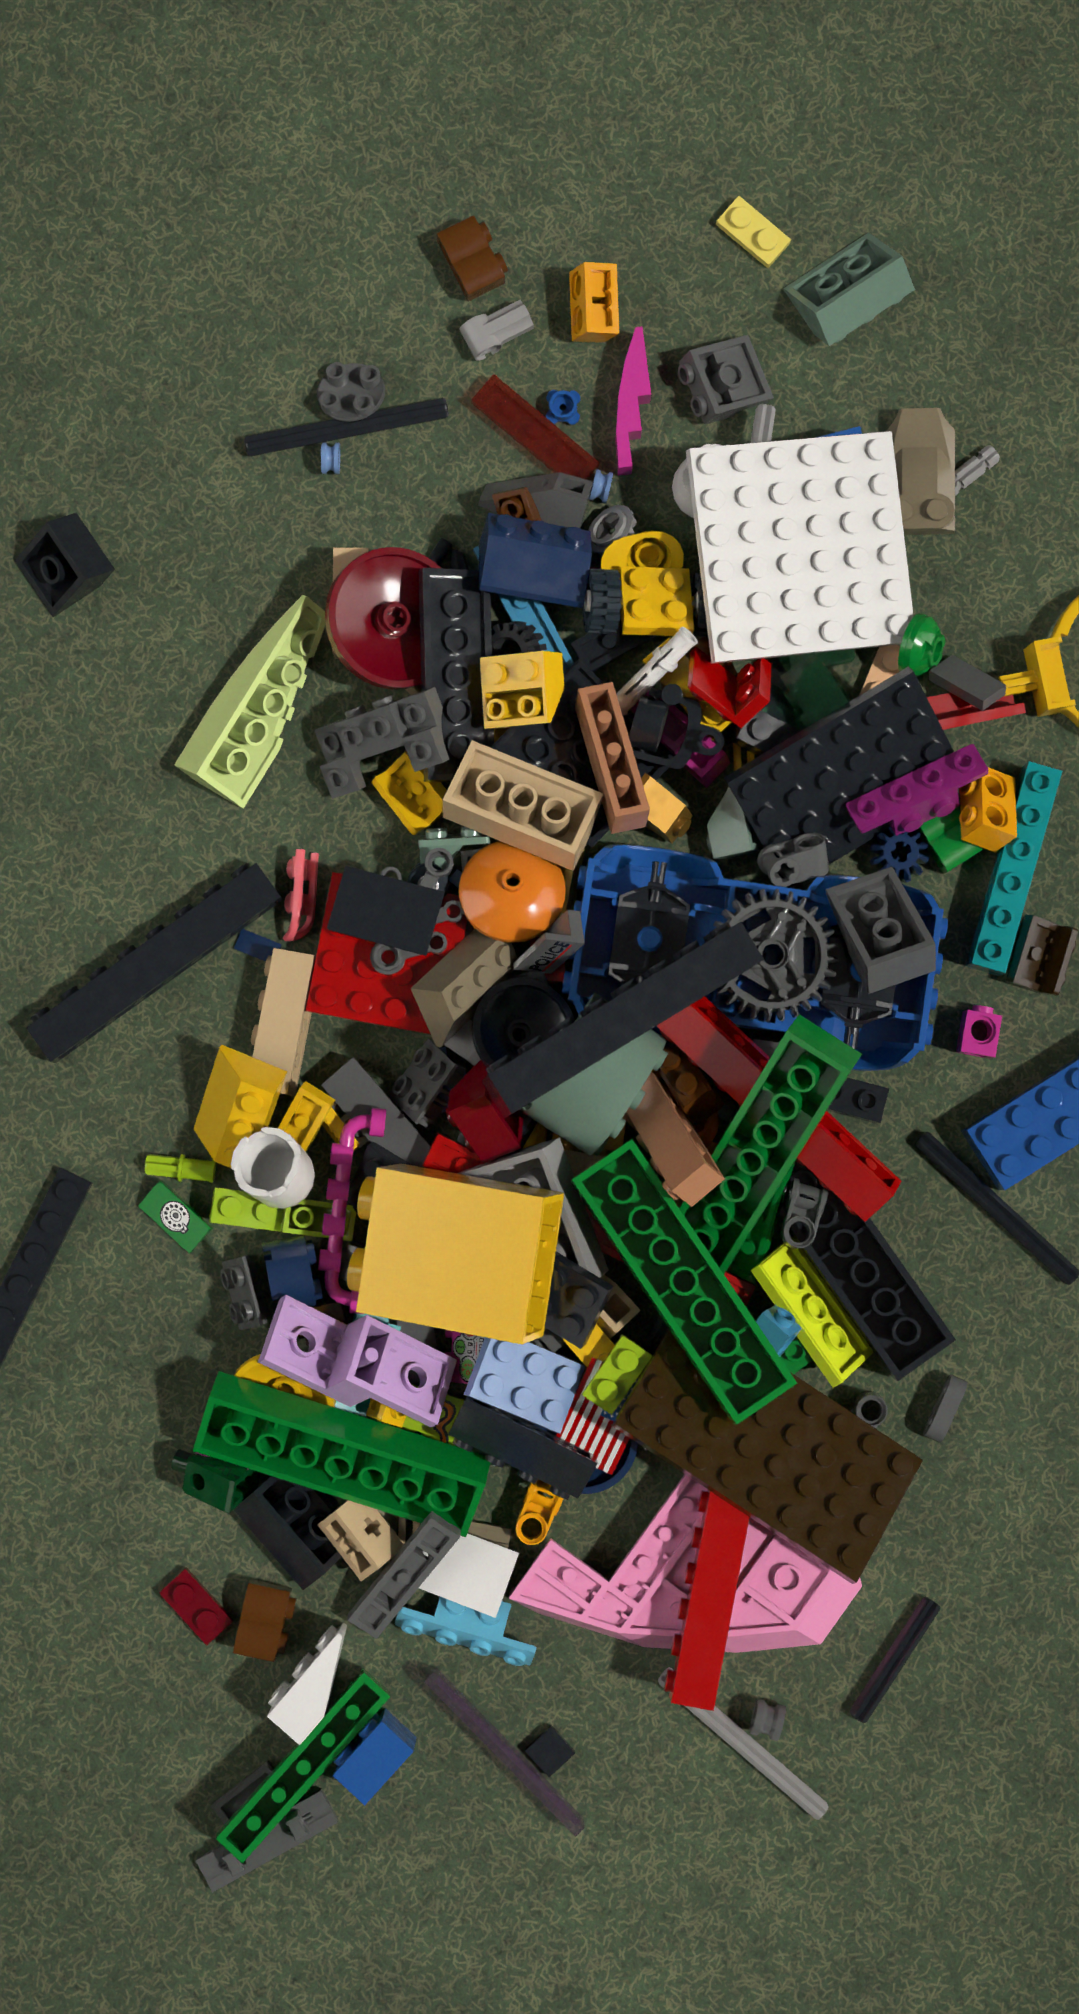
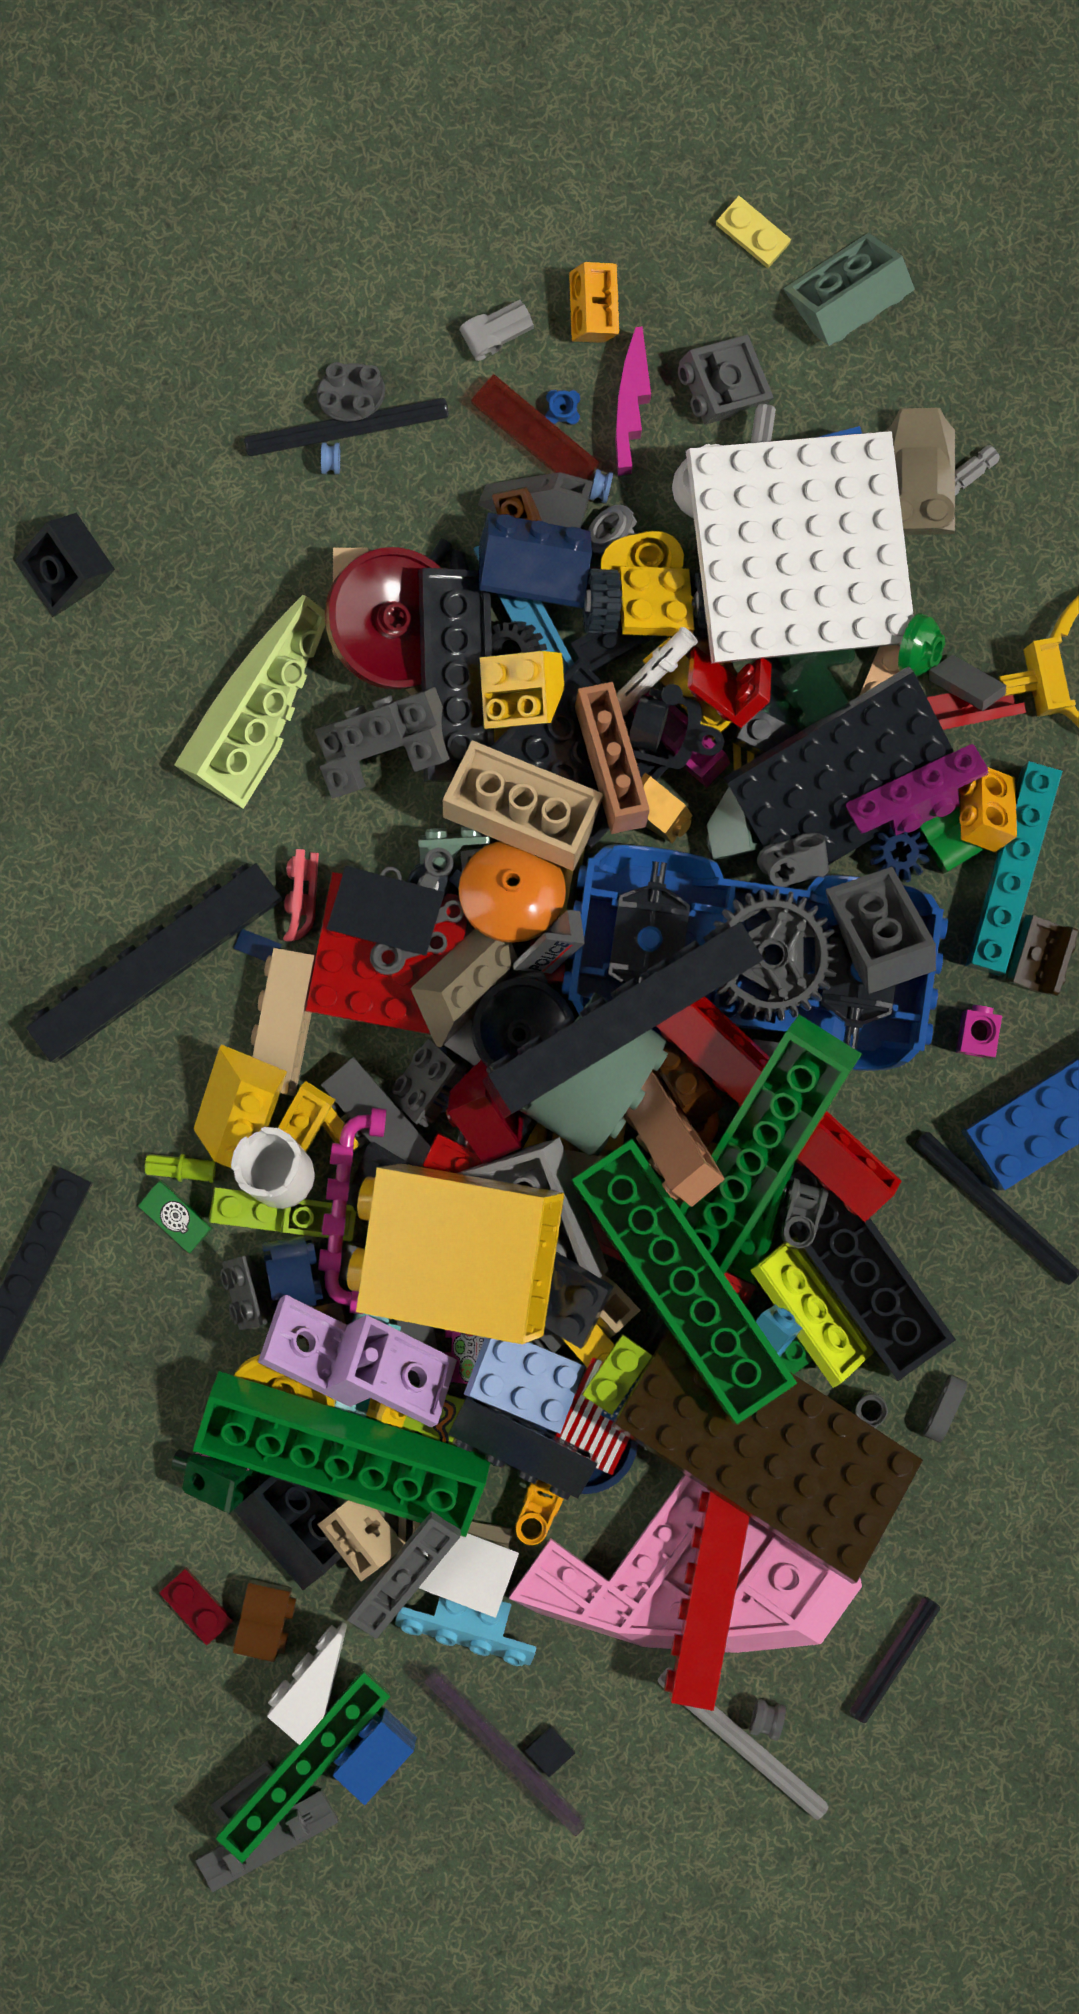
(412, 799): yellow bracket -> none
(471, 257): reddish brown brick -> none
(860, 1100): black brick -> none

